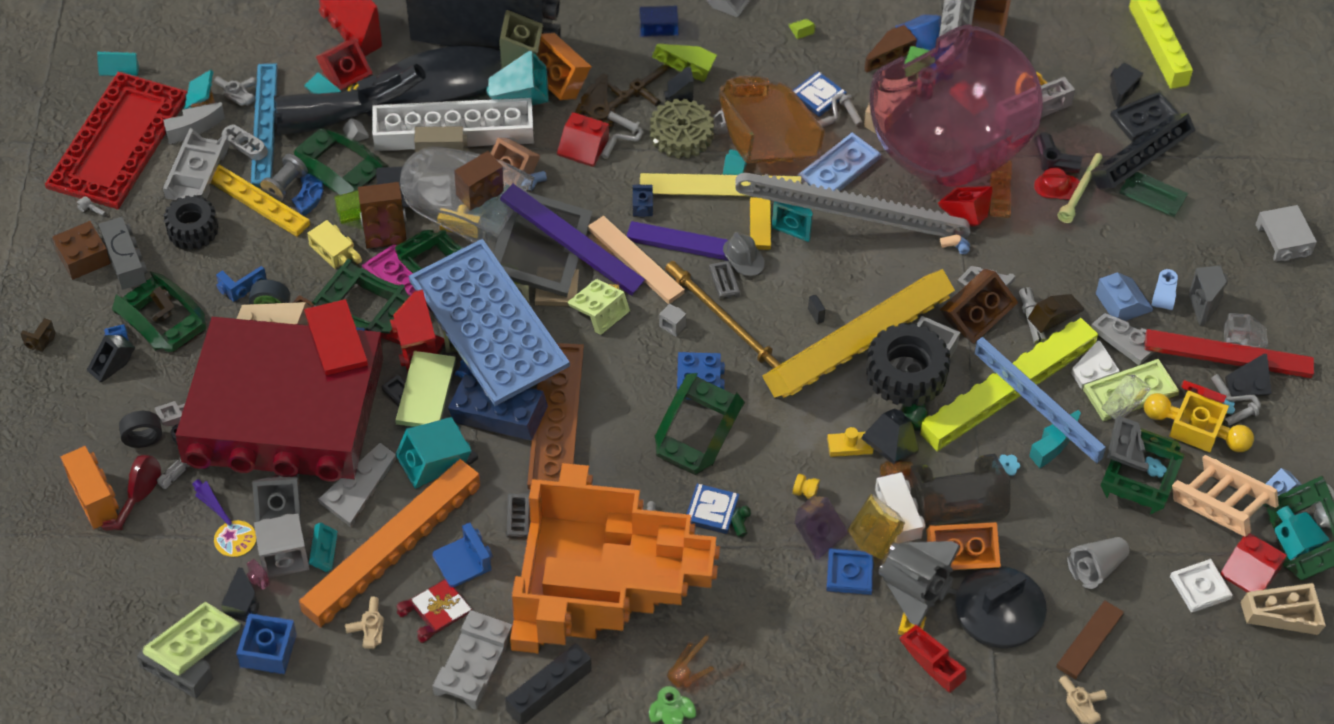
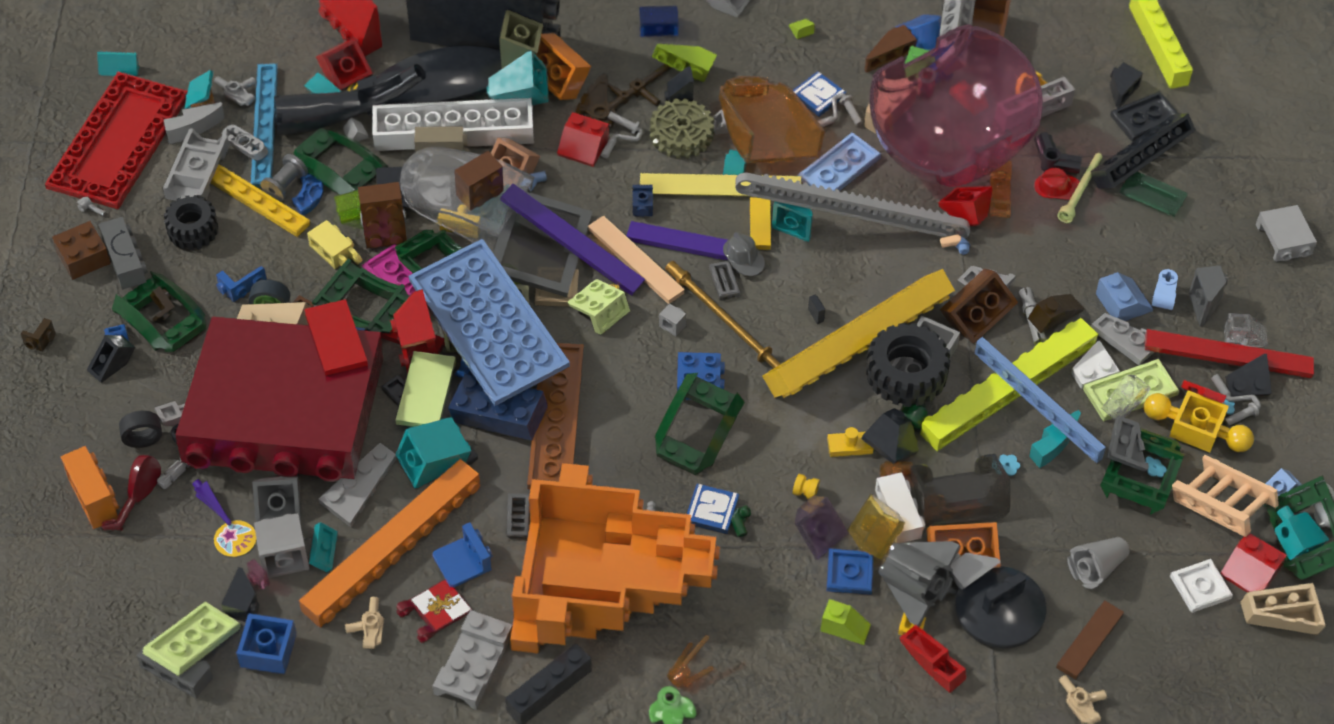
(844, 622): none -> lime slope
(970, 567): none -> light grey slope

